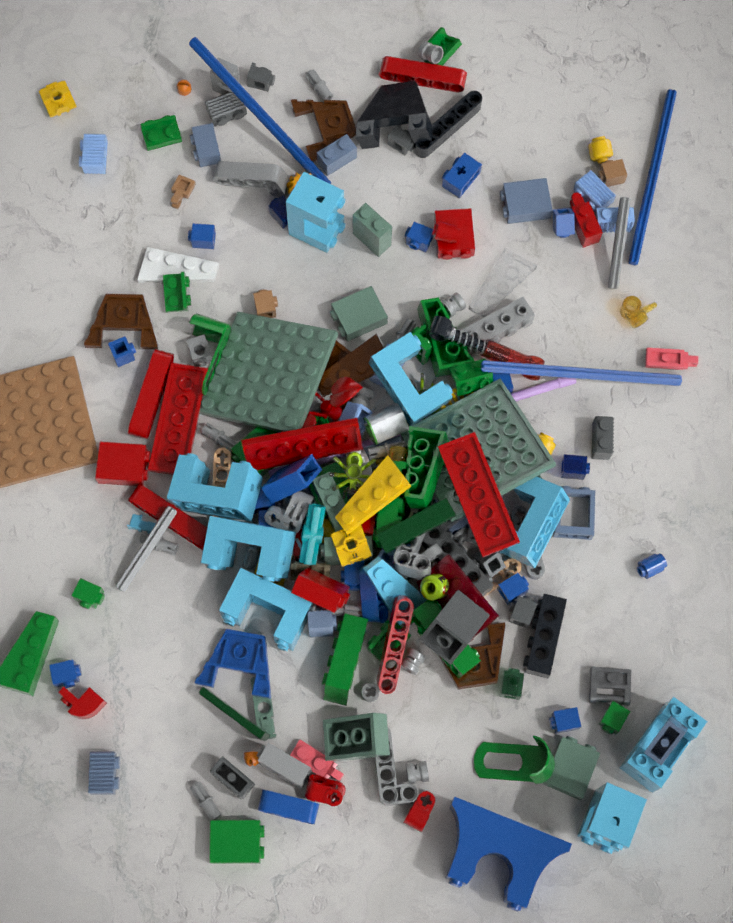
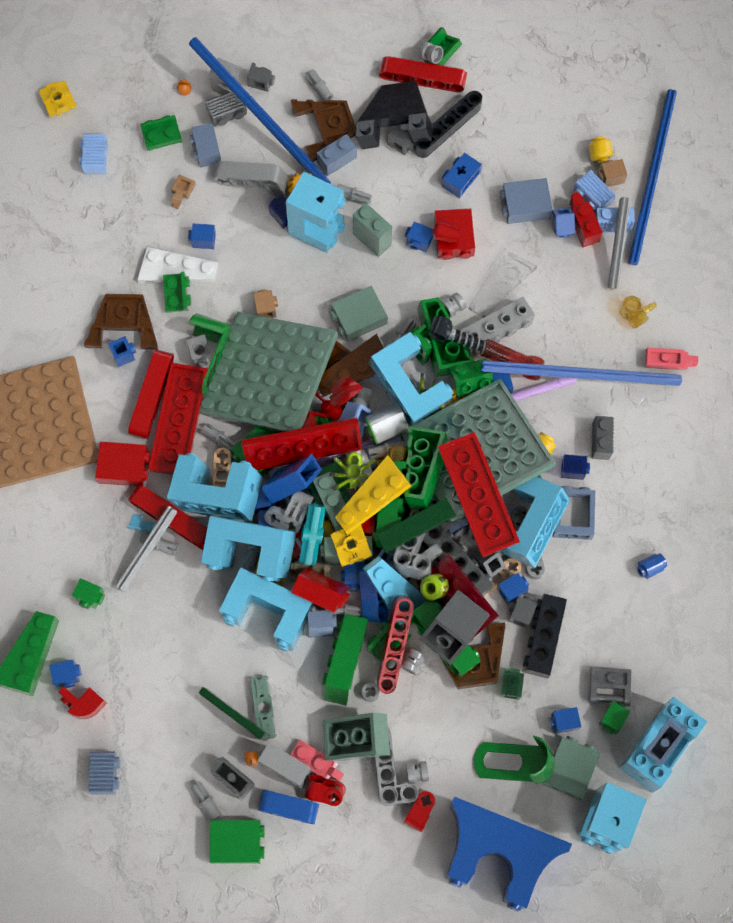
(239, 653): blue wing -> none
(354, 194): none -> light grey axle

